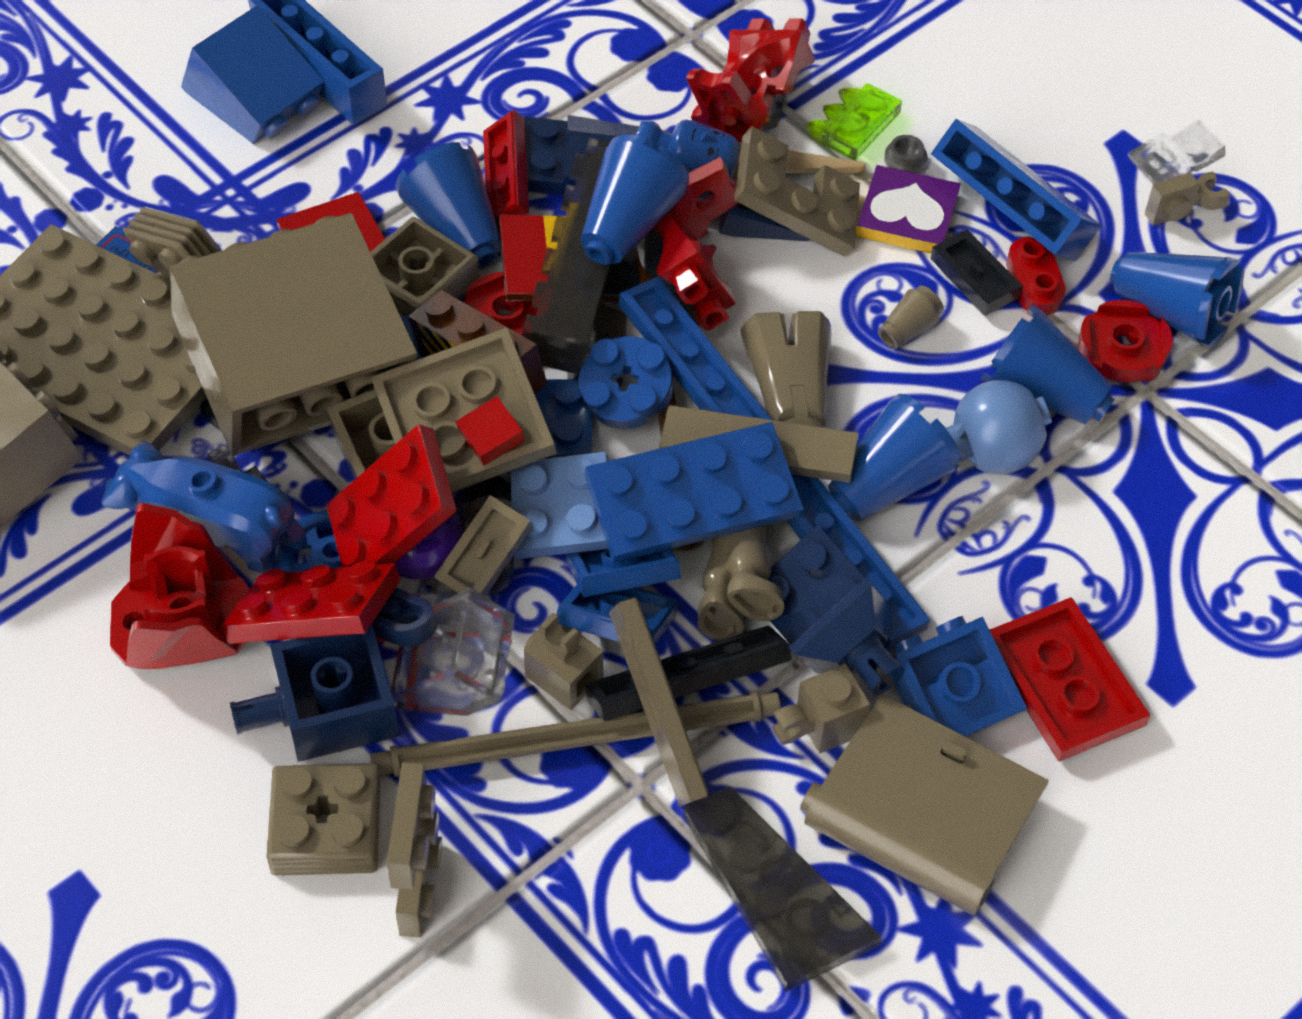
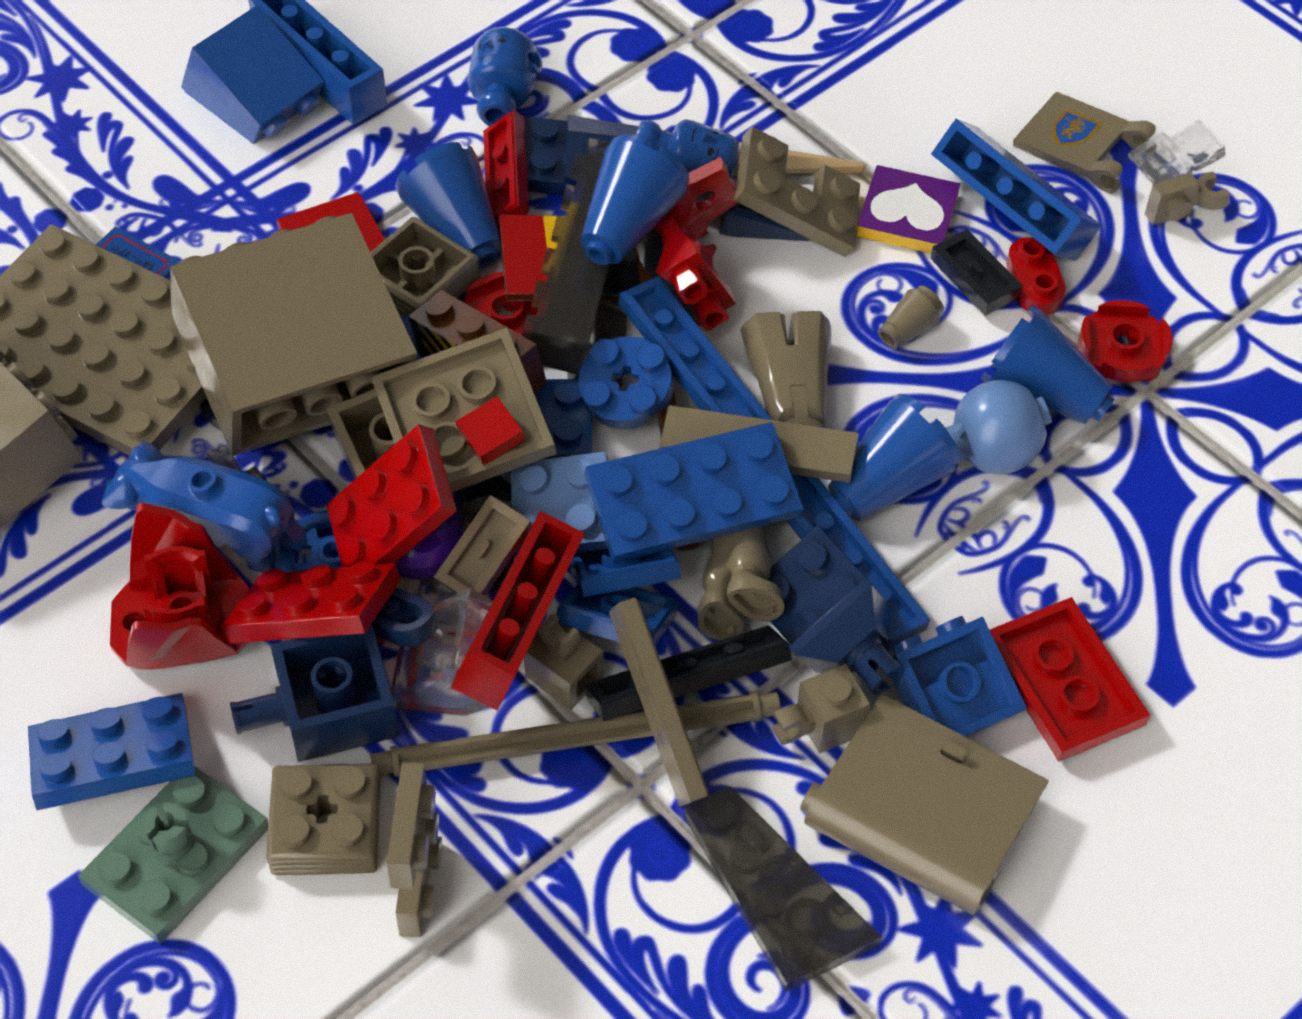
(110, 751): none -> blue plate
(167, 239): dark tan brick -> none
(173, 853): none -> sand green plate
(502, 72): none -> blue piece
(517, 611): none -> red brick
(756, 61): red hips -> none
(857, 122): clear neon green plate -> none
(906, 154): flat silver plate -> none
(1080, 138): none -> dark tan flag
(1182, 289): blue cone -> none

